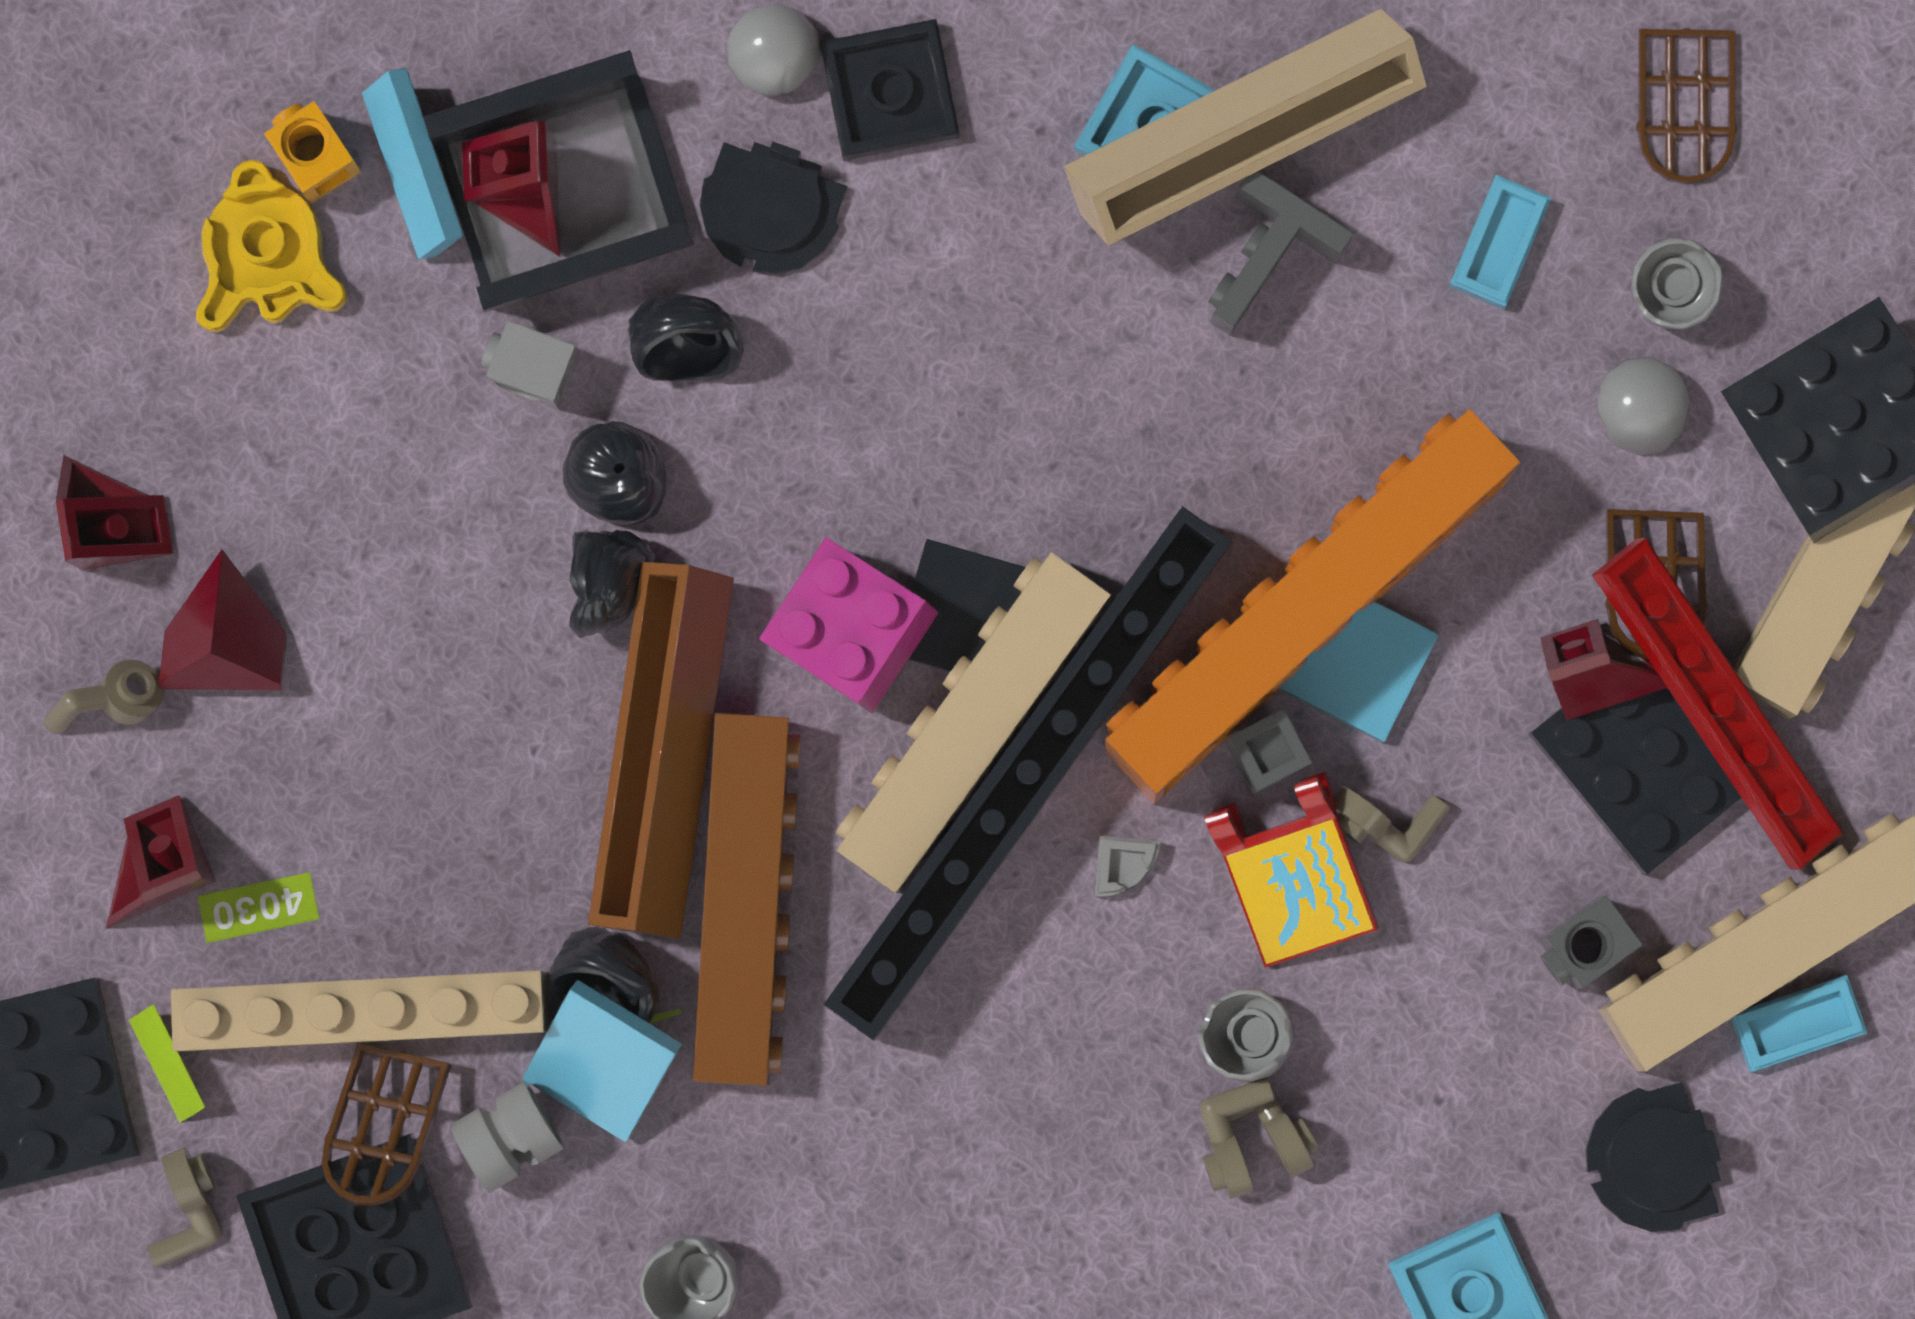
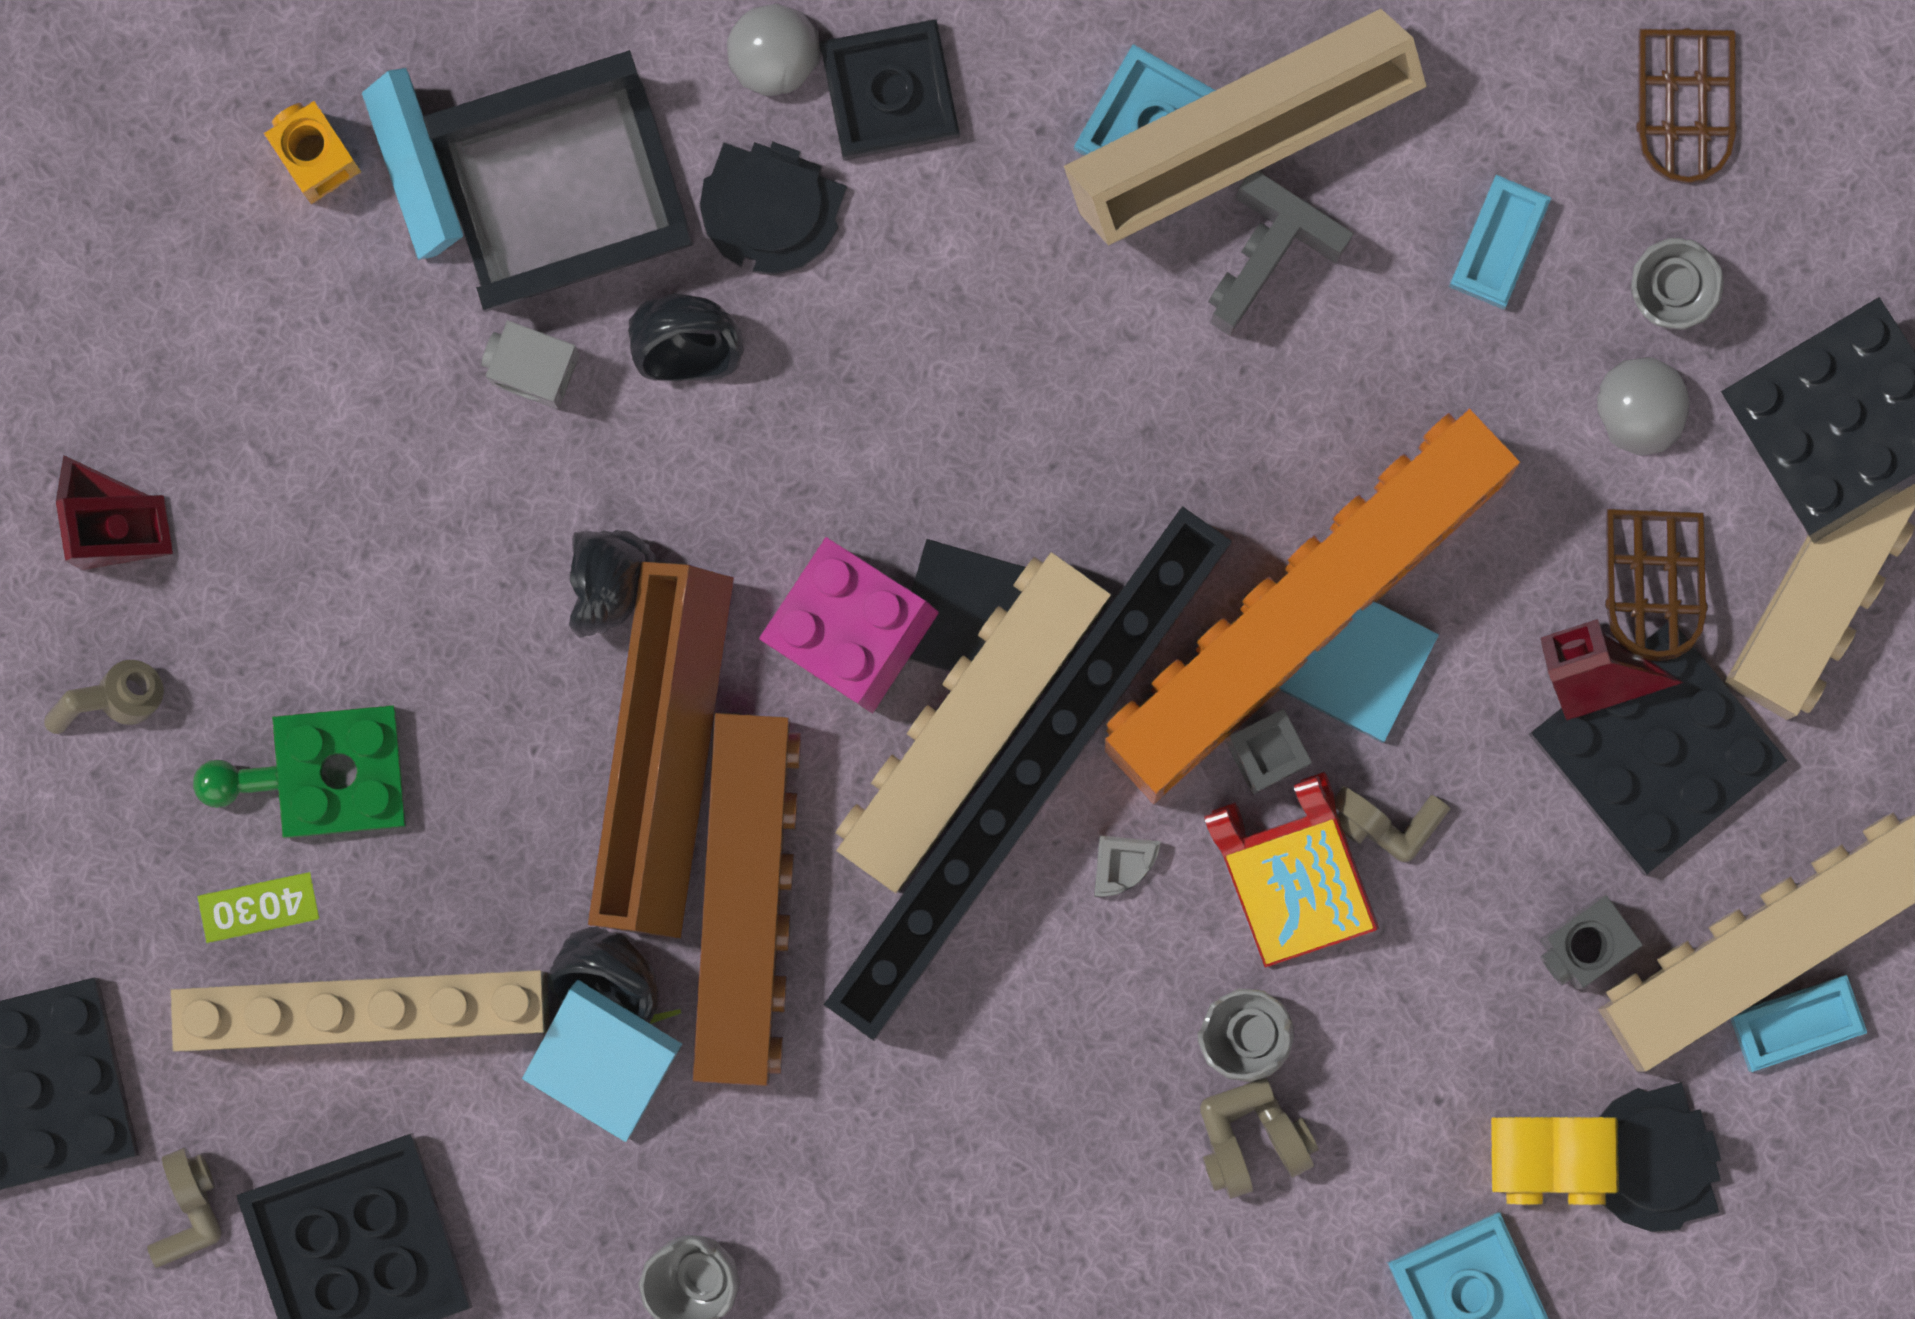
(158, 861): dark red slope -> none
(166, 1063): lime sticker -> none
(223, 637): dark red slope -> none
(263, 250): yellow tile -> none
(301, 751): none -> green plate
(373, 1102): reddish brown window -> none
(507, 1136): light grey wheel -> none
(516, 180): dark red slope -> none
(615, 473): black hair -> none
(1555, 1156): none -> yellow brick
(1717, 703): red tile -> none

